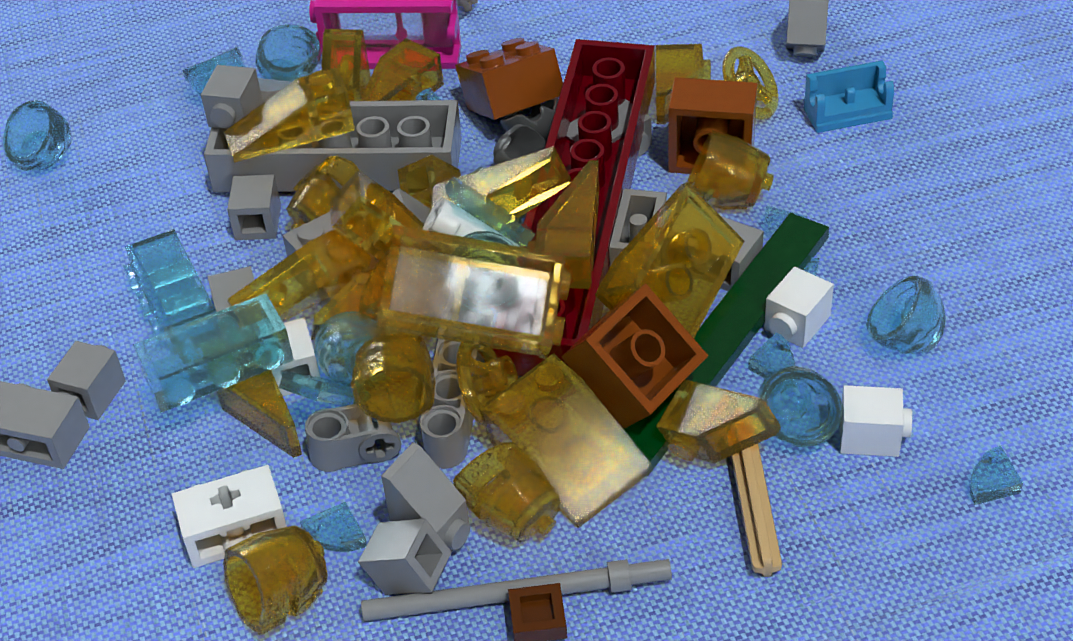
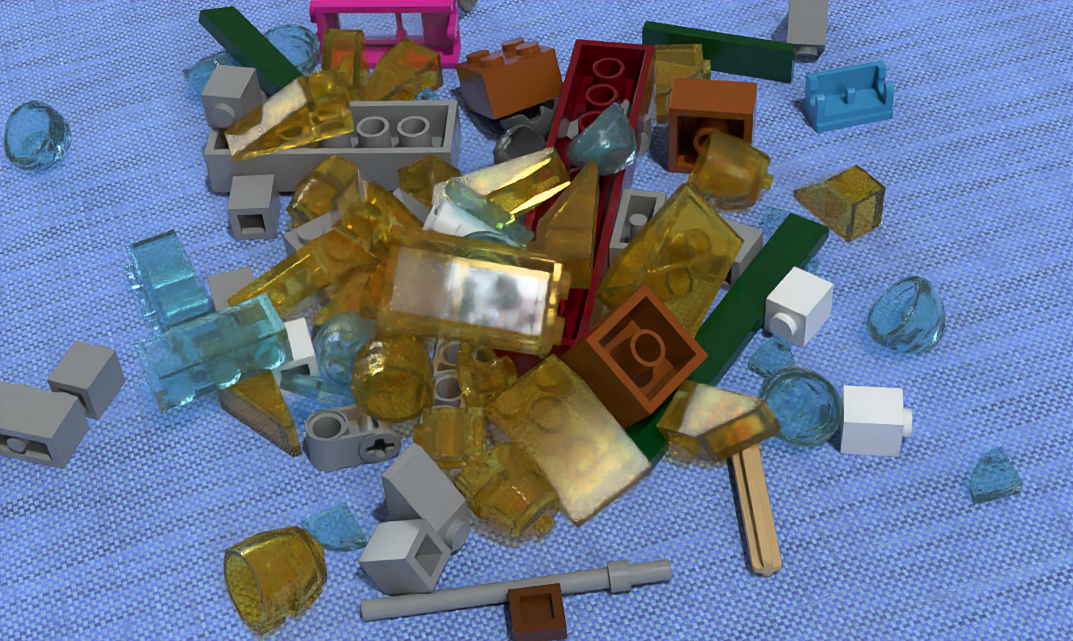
(226, 513): white brick -> none
(249, 47): none -> dark green tile
(452, 435): none -> clear yellow brick
(607, 140): none -> clear light blue hat
(729, 52): none -> dark green tile
(745, 73): clear yellow piece -> none
(845, 201): none -> clear yellow slope

